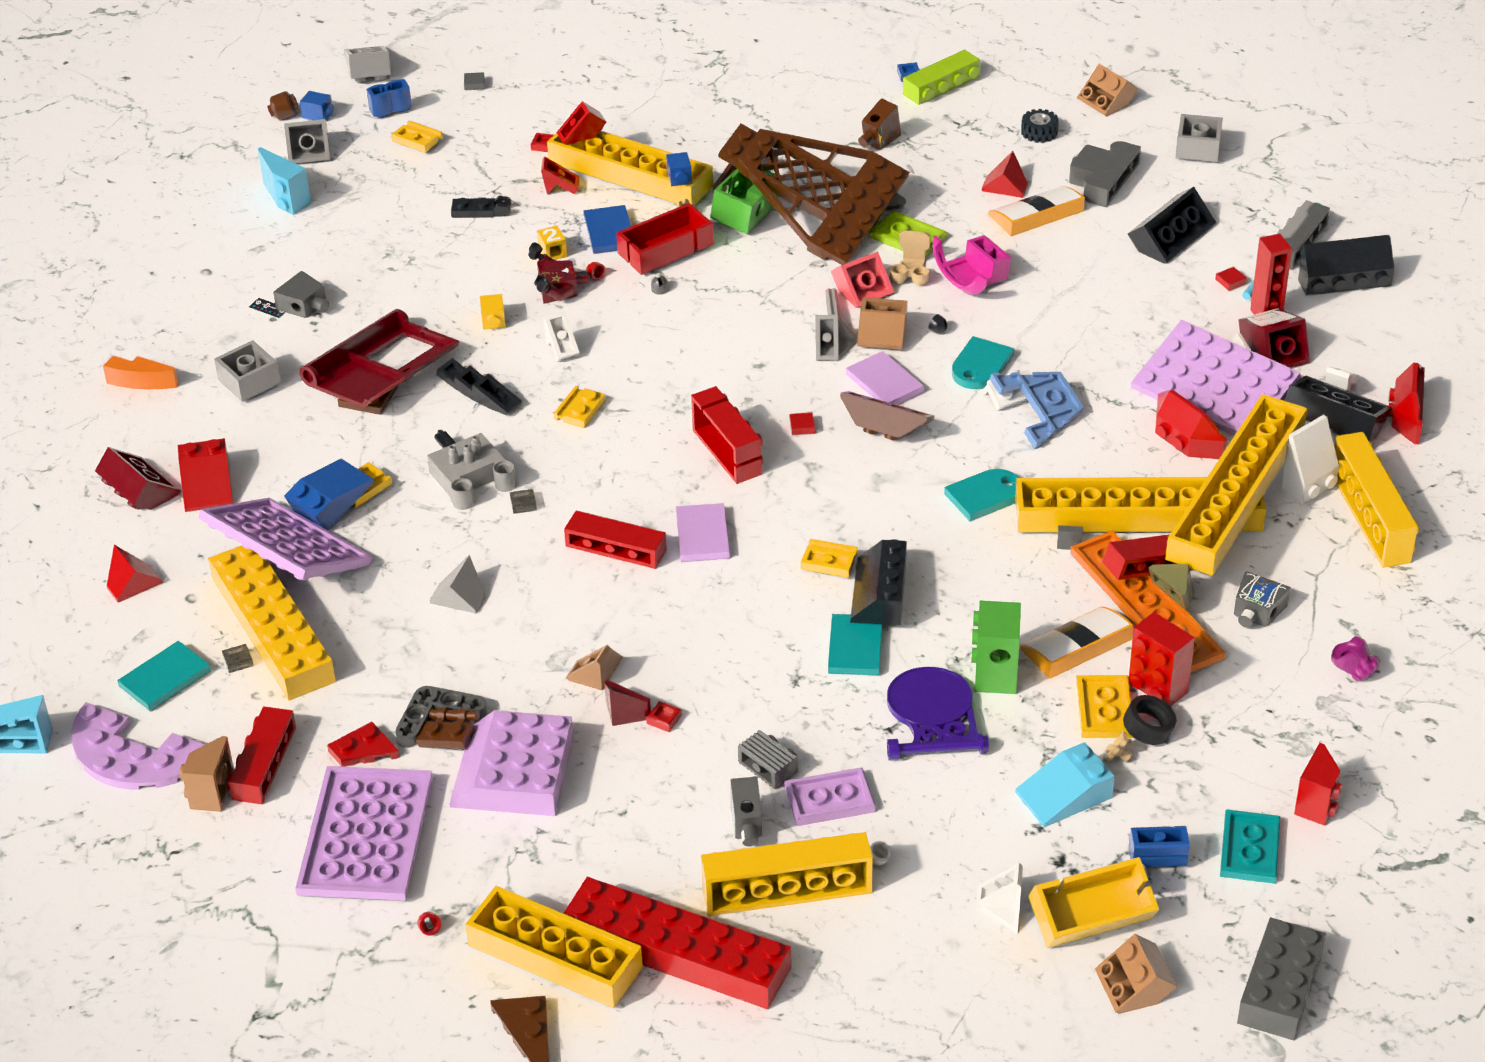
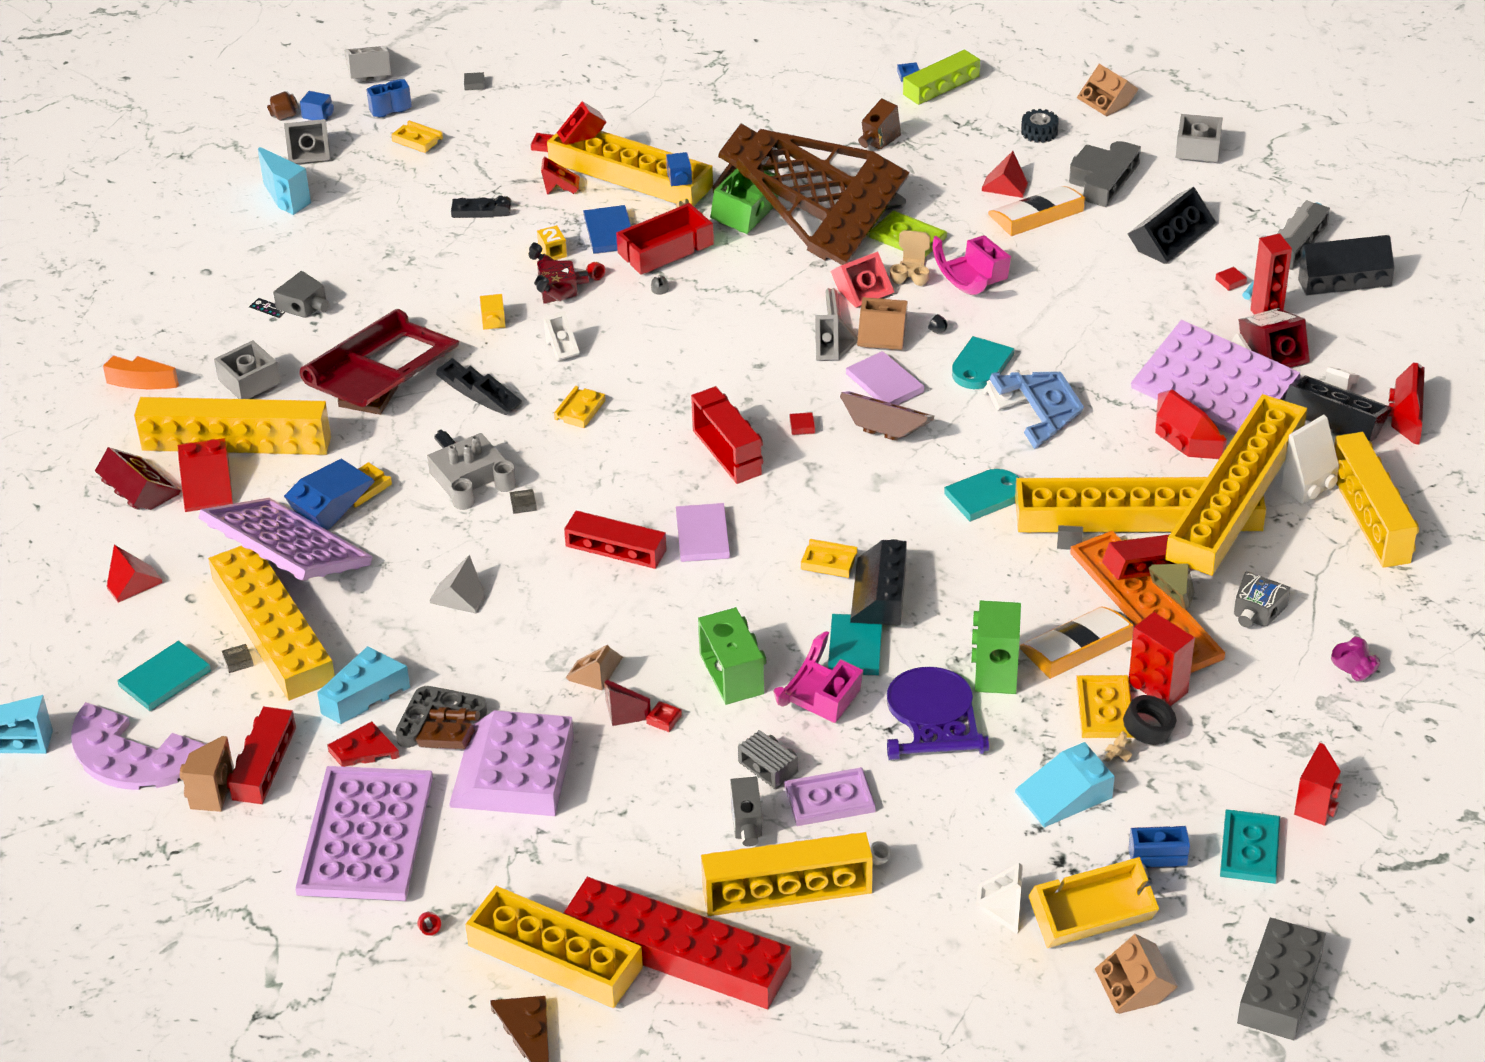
(244, 424): none -> yellow brick
(360, 684): none -> medium azure wedge
(727, 639): none -> bright green piece
(819, 688): none -> dark pink piece

